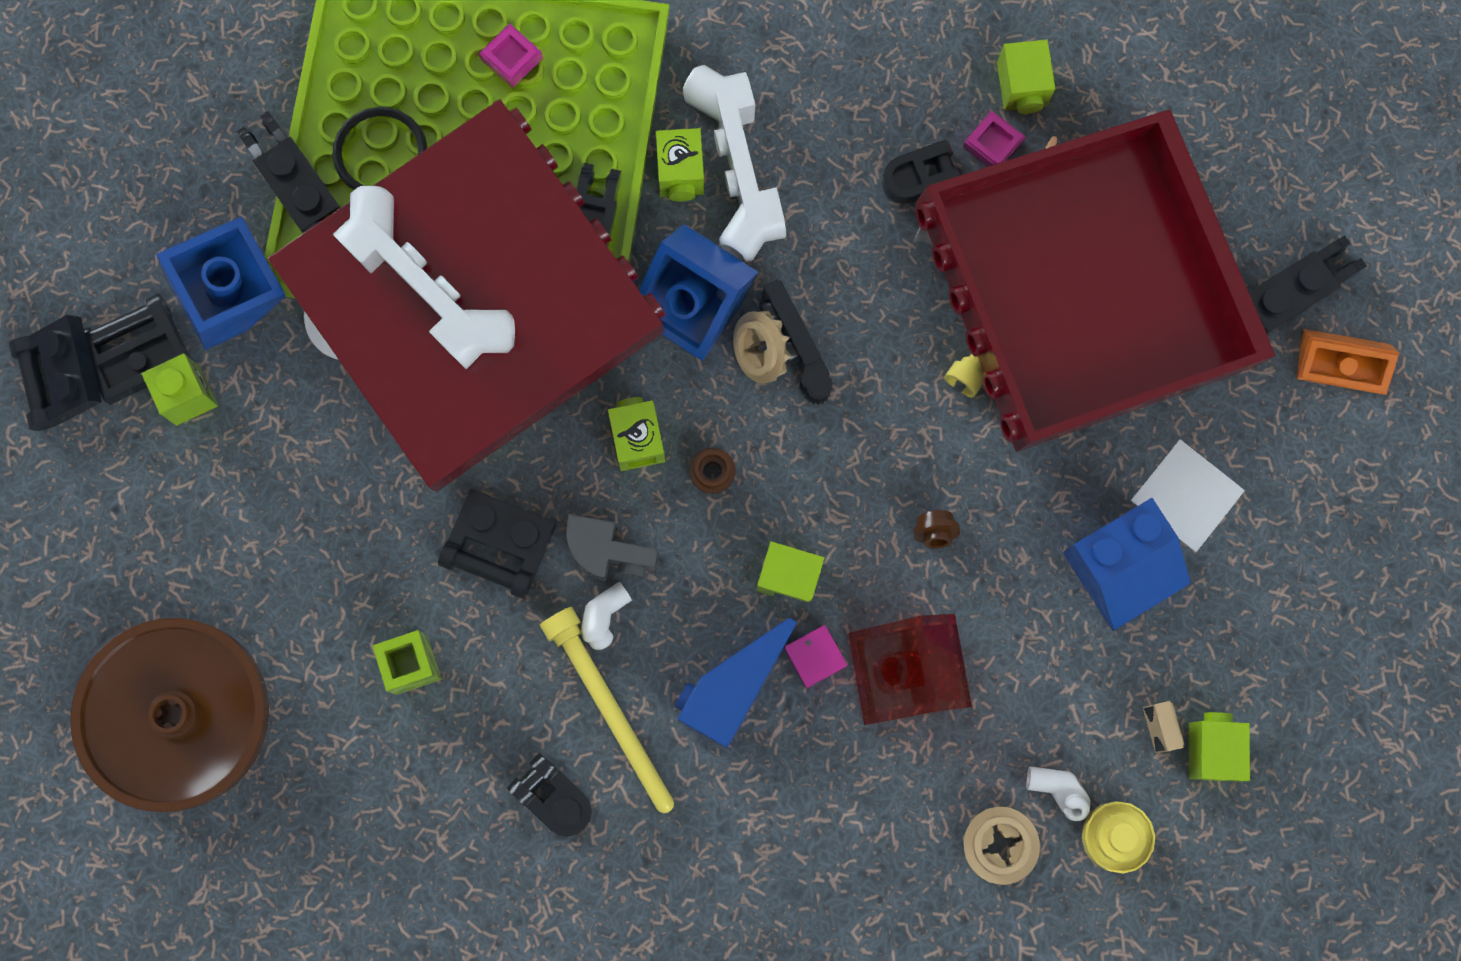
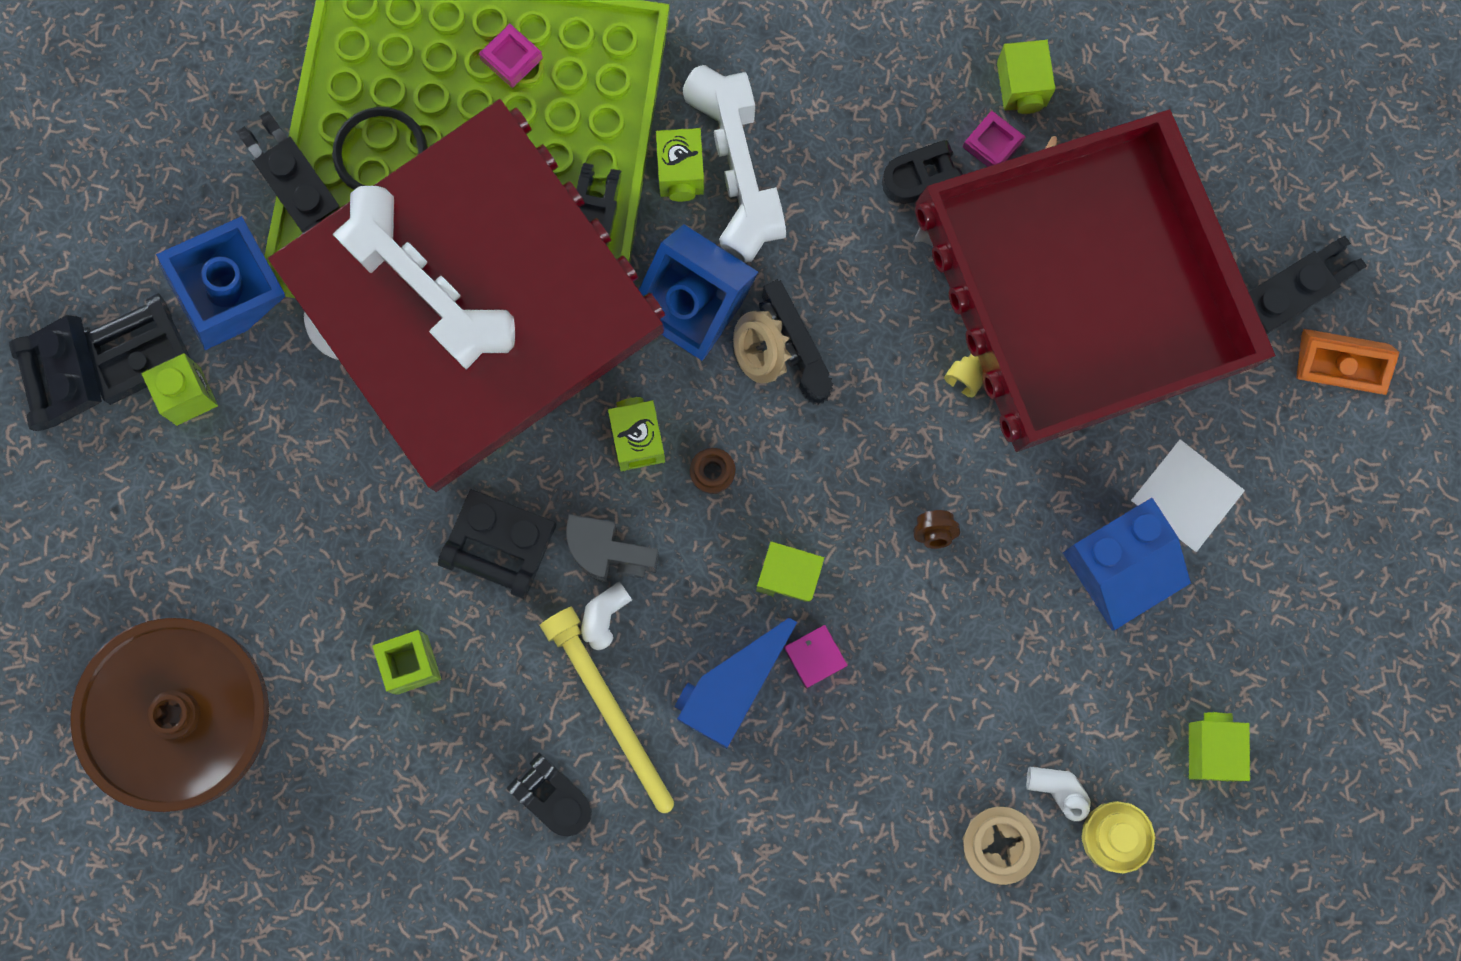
(910, 668): clear red slope -> none
(1163, 727): tan tile -> none

